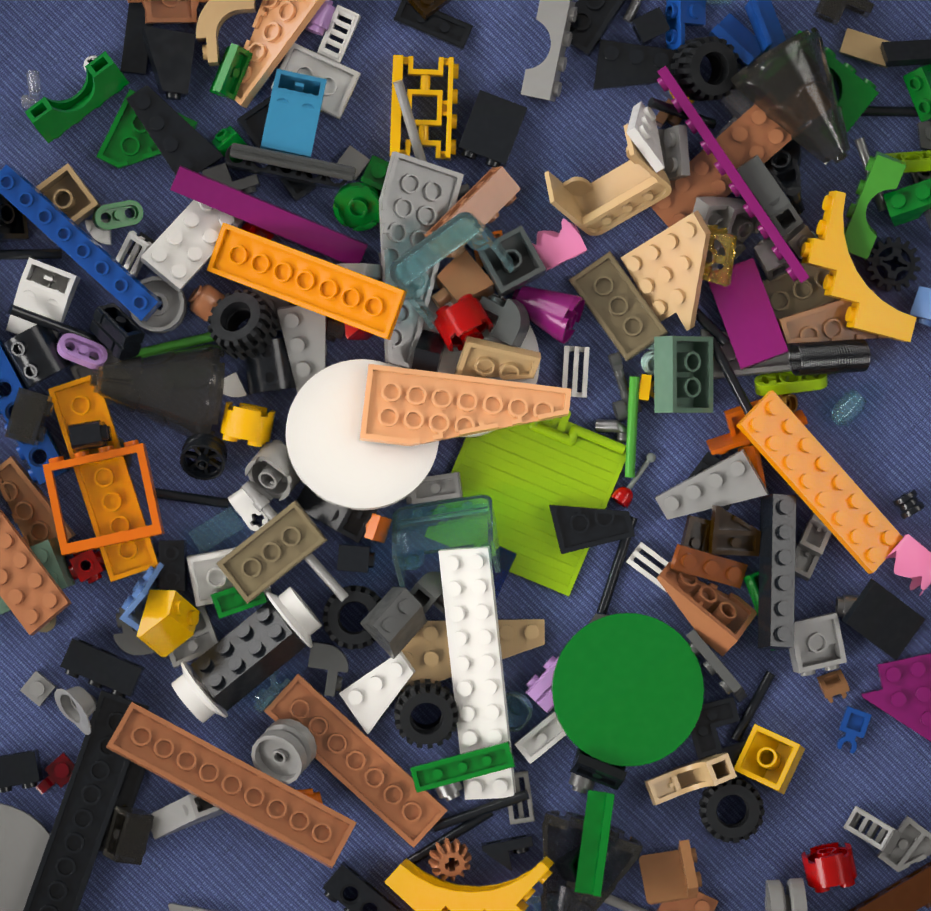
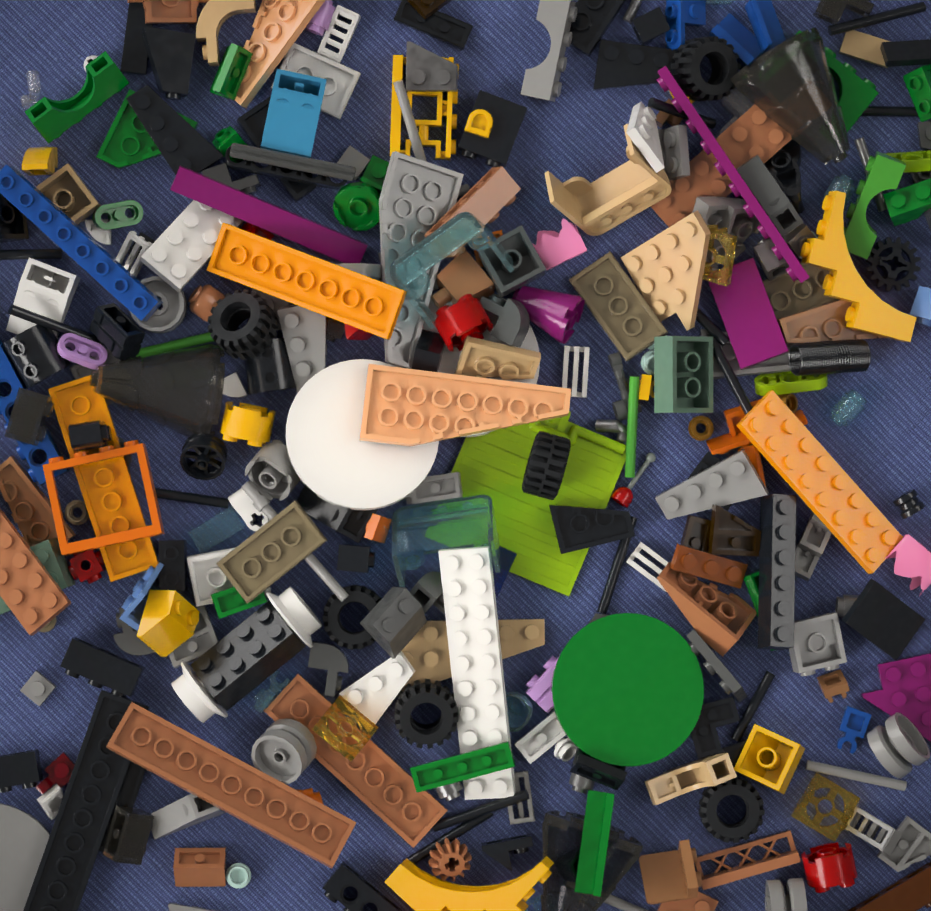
(40, 161): none -> yellow slope
(51, 801): none -> white tile
(70, 515): none -> dark tan plate
(76, 706): light grey piece -> none
(200, 867): none -> nougat panel
(238, 875): none -> light aqua plate
(366, 726): none -> clear yellow piece
(429, 71): none -> flat silver wing
(479, 123): none -> yellow tile
(546, 465): none -> black tyre
(565, 749): none -> white plate
(708, 428): none -> pearl gold plate
(749, 869): none -> nougat fence
(831, 831): none -> clear yellow piece
(842, 184): none -> clear light blue brick
(856, 775): none -> light grey bar
(876, 18): none -> black bar
(898, 745): none -> light grey wheel

